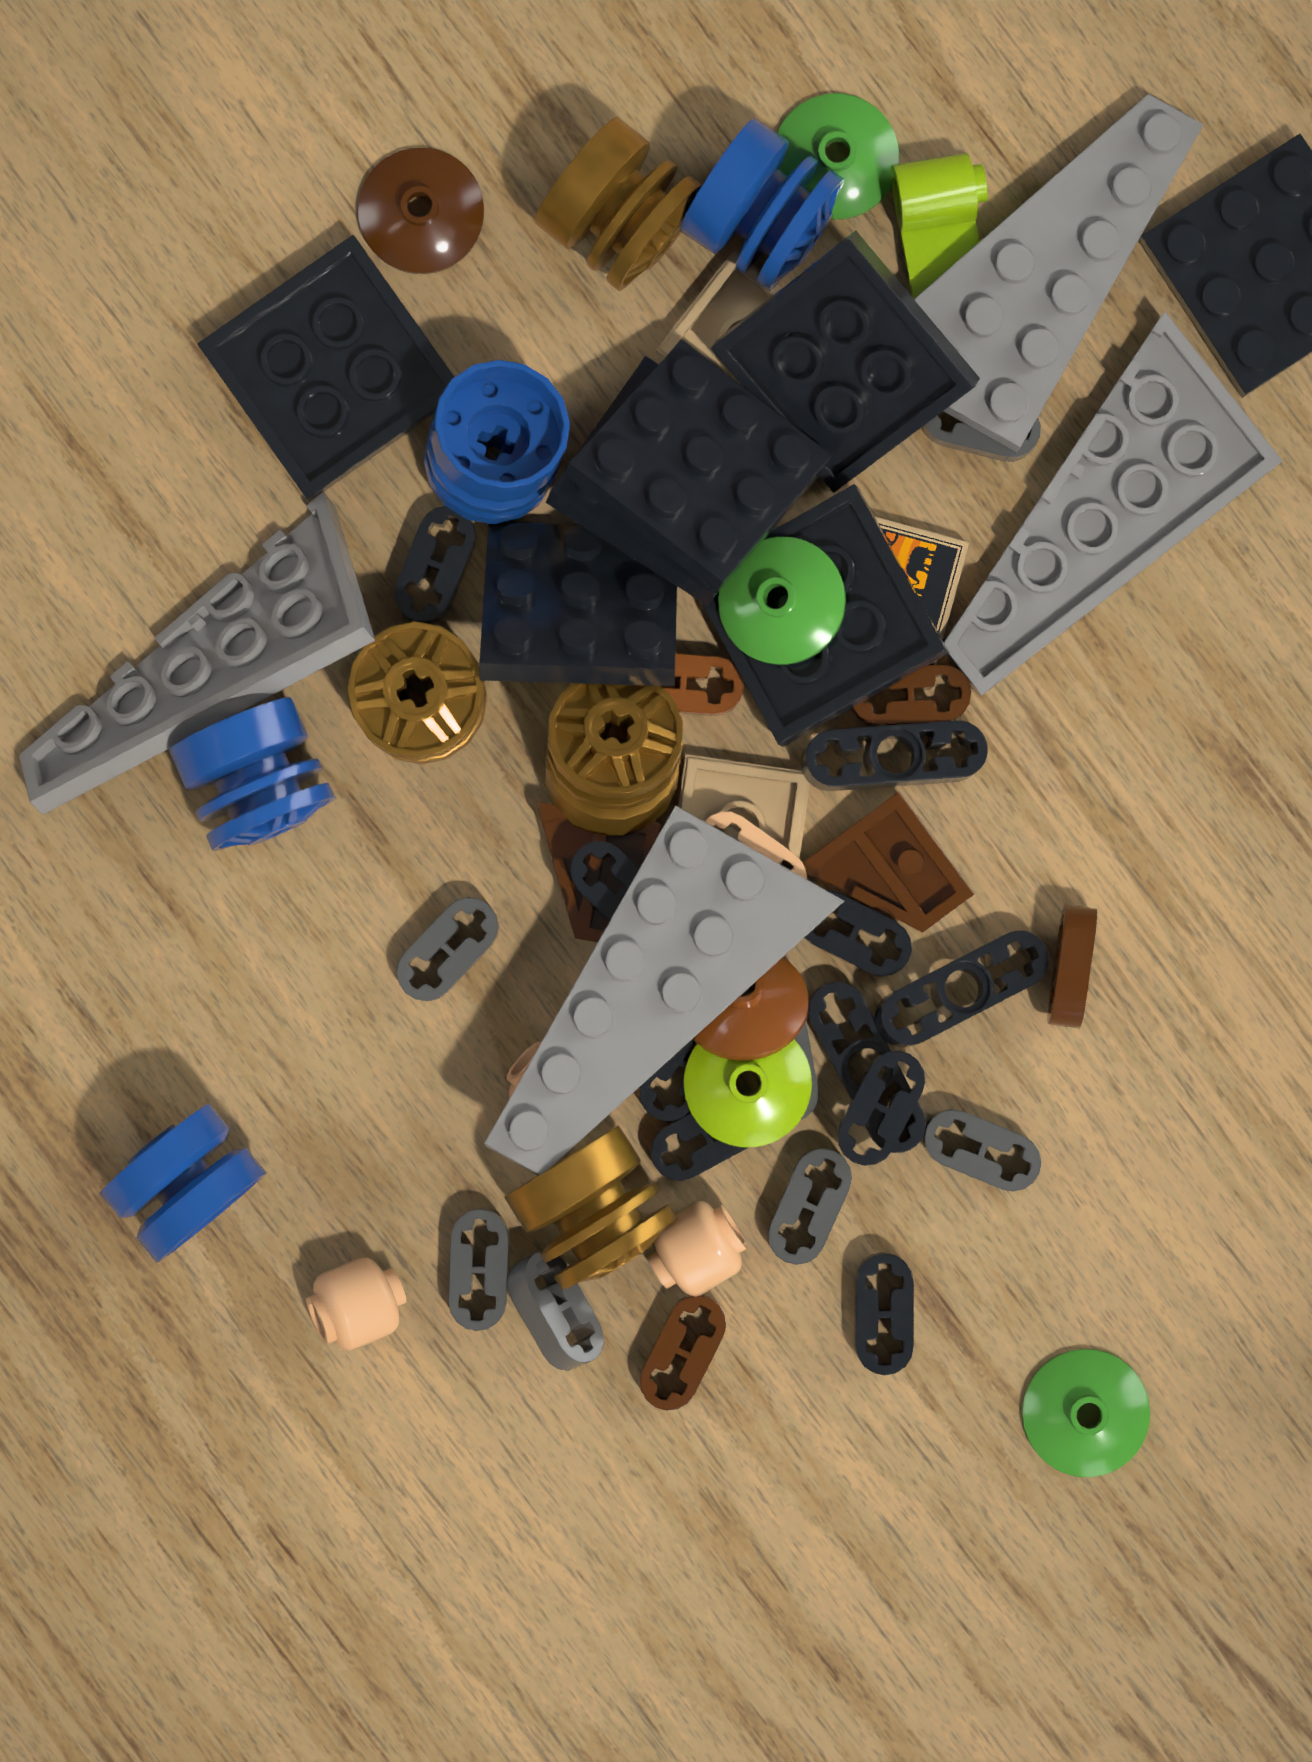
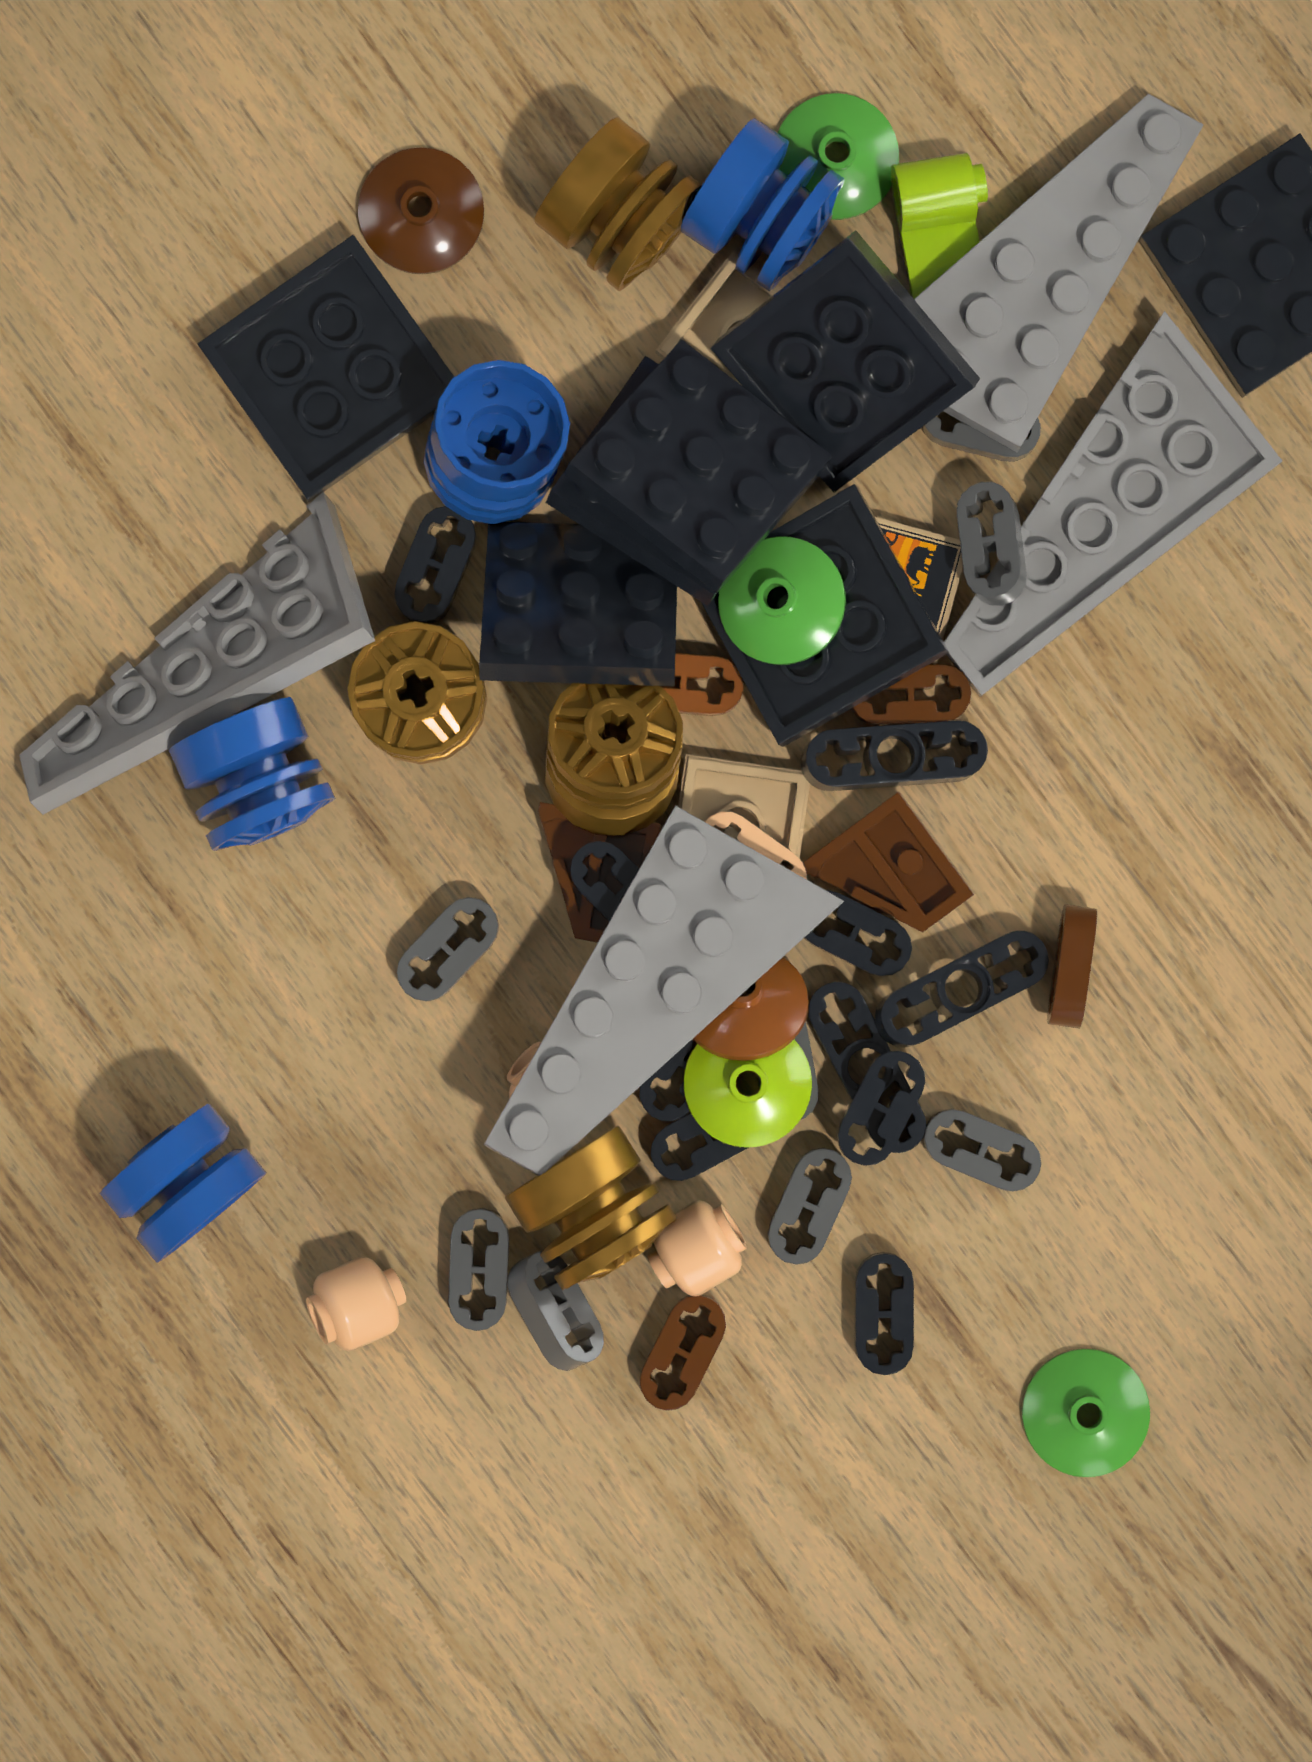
(977, 545): none -> dark grey beam

